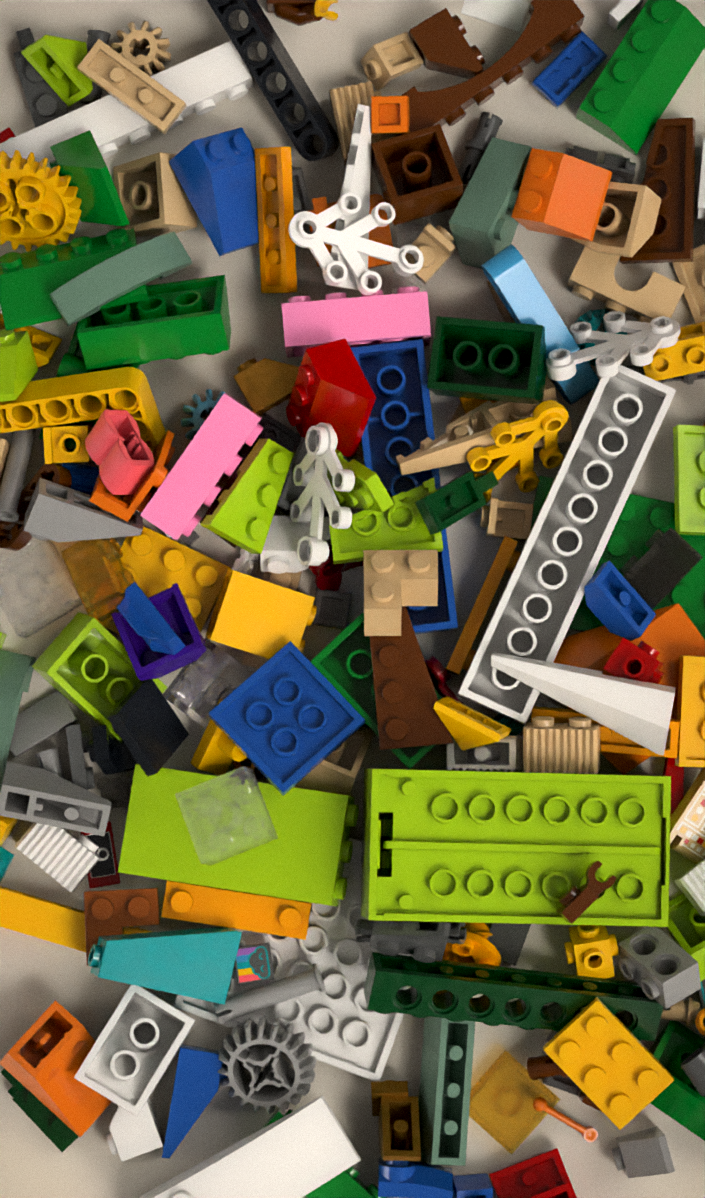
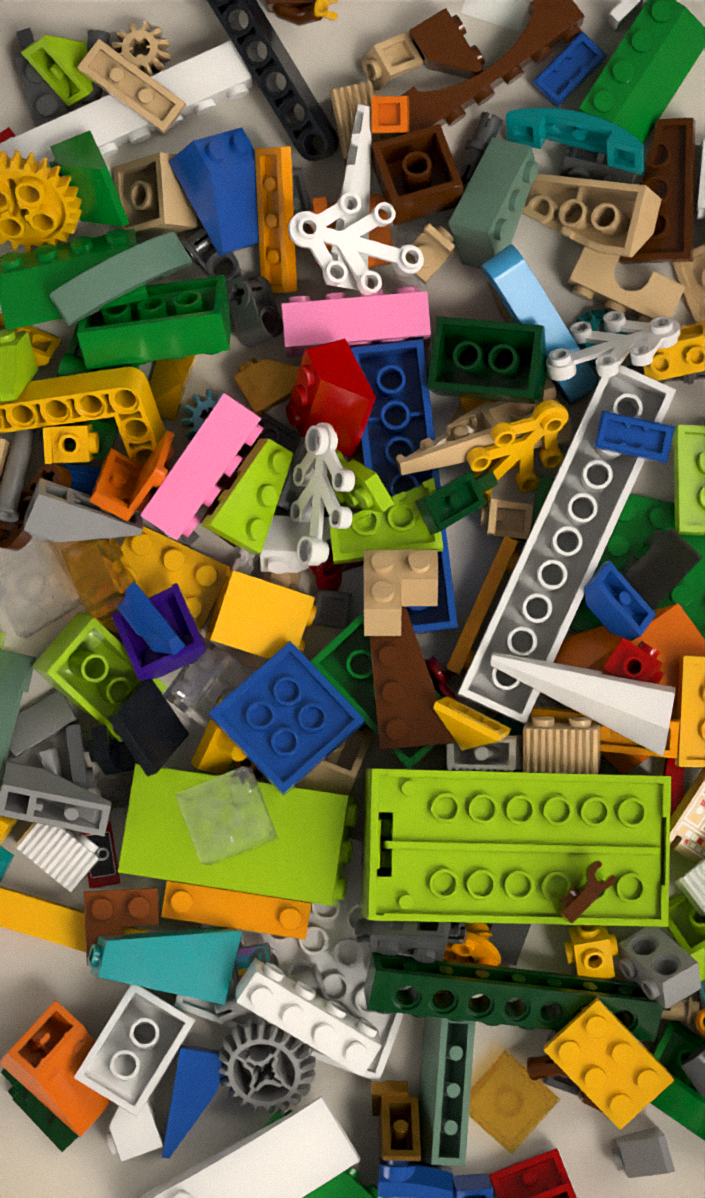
(119, 452): coral brick -> none
(170, 383): none -> yellow slope
(205, 255): none -> dark grey piece
(255, 312): none -> dark grey piece
(308, 1016): none -> white brick
(561, 195): orange slope -> none
(576, 129): none -> teal slope
(588, 1132): orange hinge -> none
(634, 437): none -> blue plate

